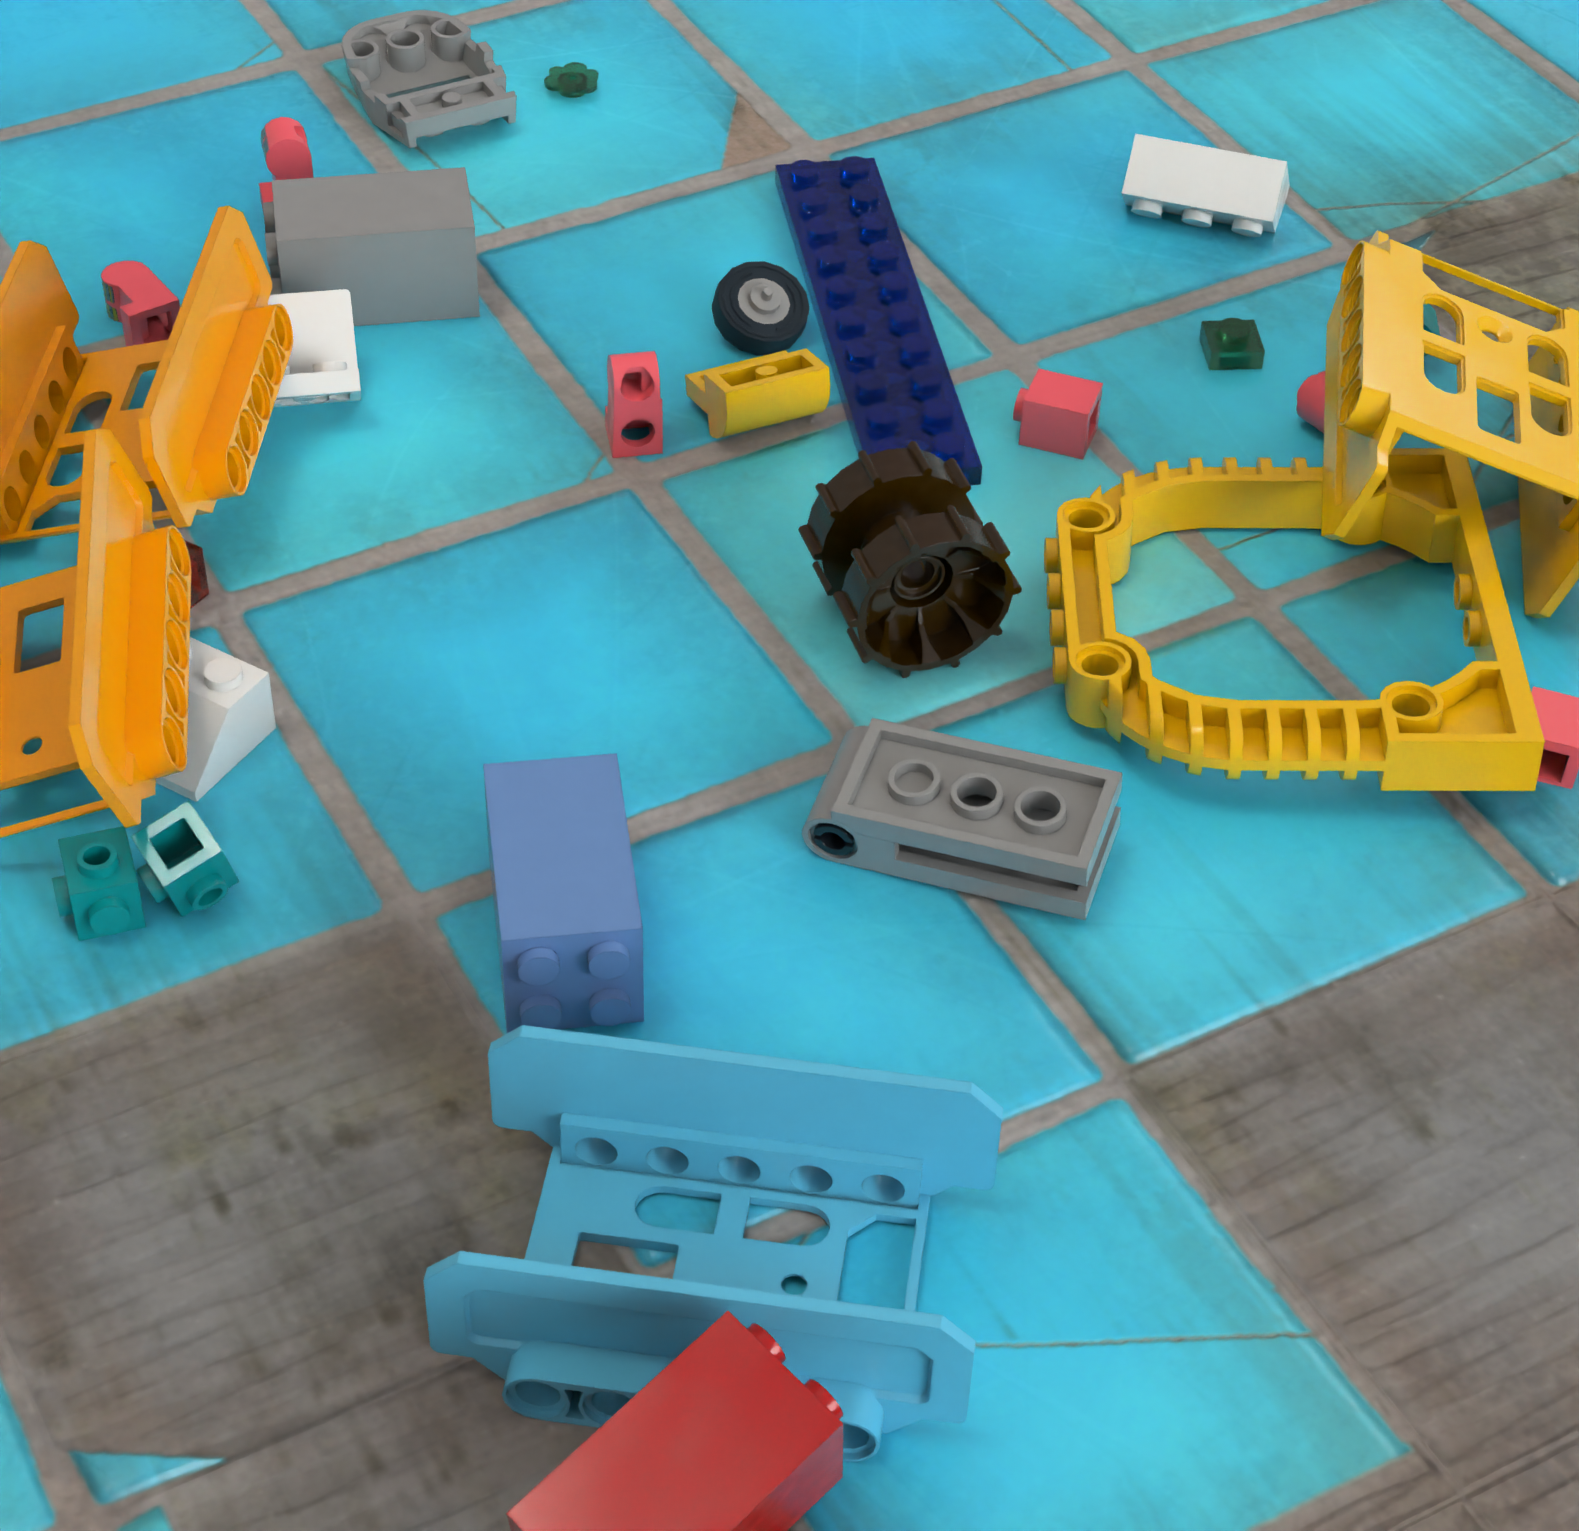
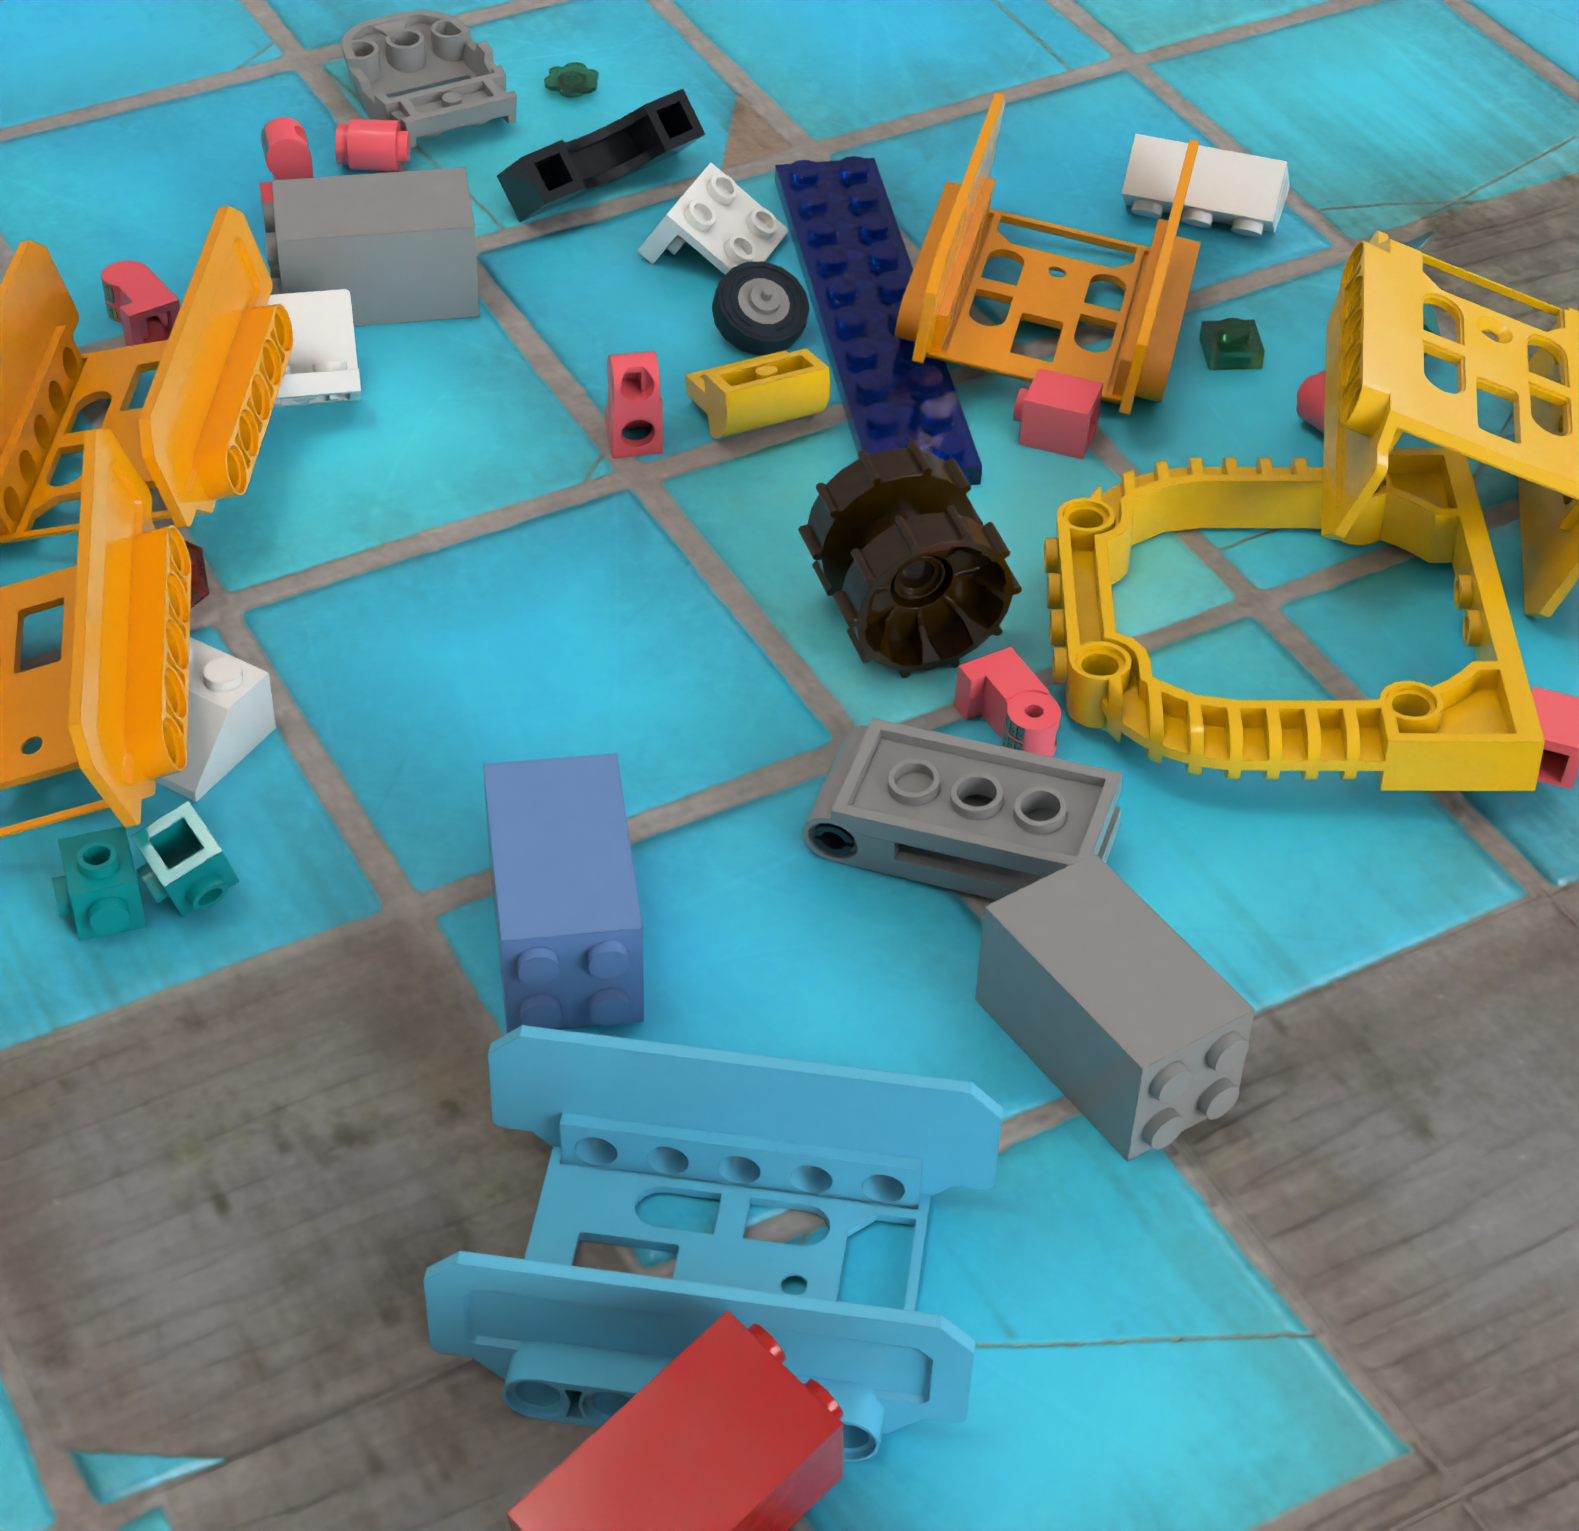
(372, 145): none -> coral brick
(594, 160): none -> black arch
(718, 223): none -> white bracket
(967, 235): none -> light orange piece
(1010, 701): none -> coral leg
(1113, 1006): none -> light grey brick

